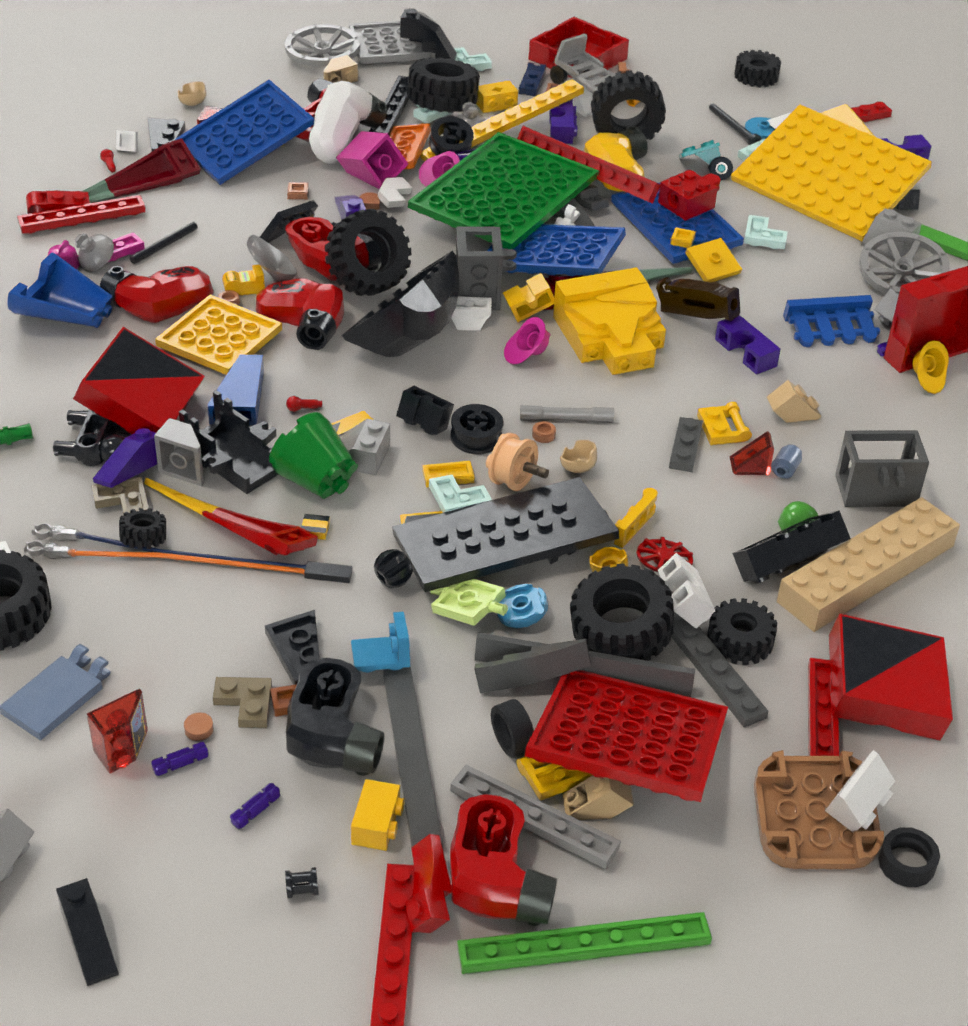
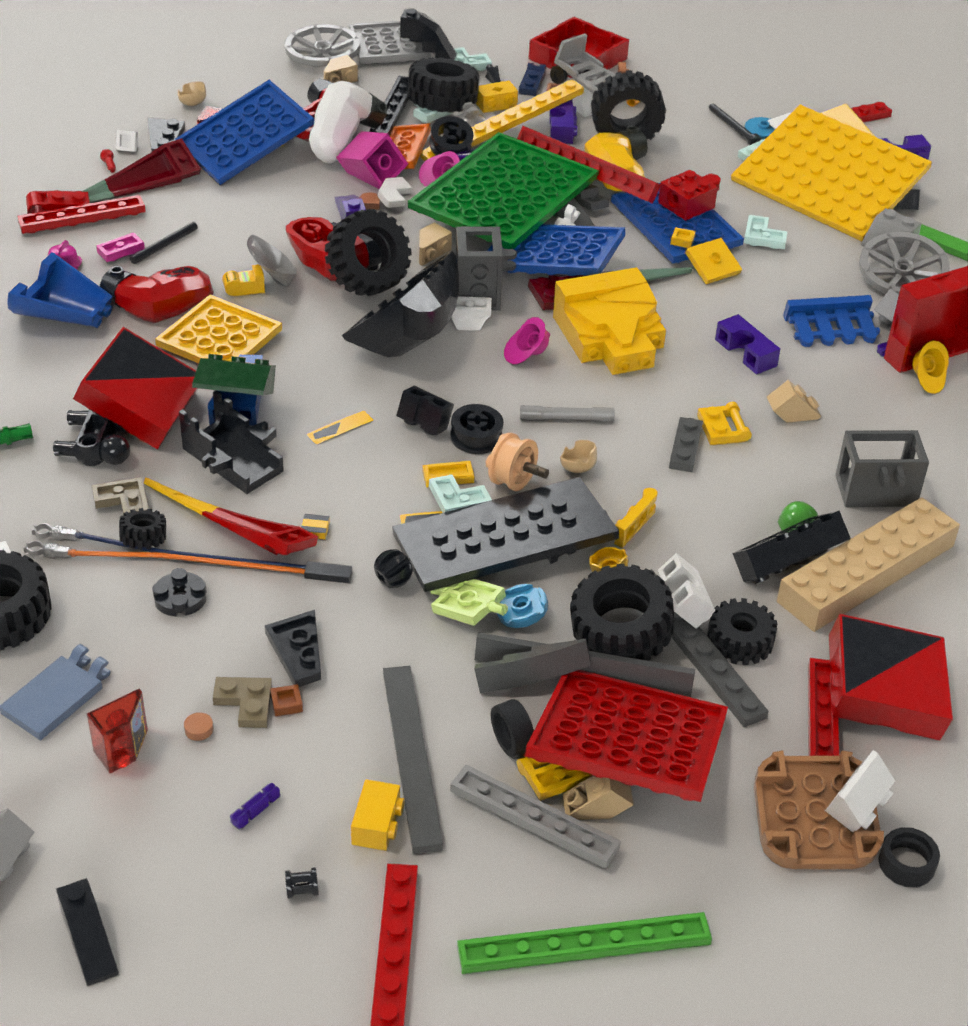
(94, 251): light grey hair -> none
(129, 459): dark purple slope -> none
(179, 452): light grey slope -> none
(179, 581): none -> plate
(179, 758): dark purple axle -> none
(230, 296): nougat tile -> none
(235, 375): none -> dark green slope
(278, 224): black wing -> none
(295, 403): red piece -> none
(298, 190): nougat tile -> none
(306, 304): red piece -> none
(313, 456): green cone -> none
(320, 720): black piece -> none
(368, 444): light grey slope -> none
(384, 652): dark azure bracket -> none
(428, 906): red slope -> none
(433, 242): none -> tan slope
(485, 866): red piece -> none
(492, 74): none -> black piece
(530, 298): yellow brick -> none
(543, 432): nougat tile -> none
(661, 554): red wheel -> none
(699, 299): dark brown piece -> none
(711, 155): teal plate -> none
(754, 457): clear red slope -> none
(757, 68): black tyre -> none
(787, 461): sand blue brick -> none

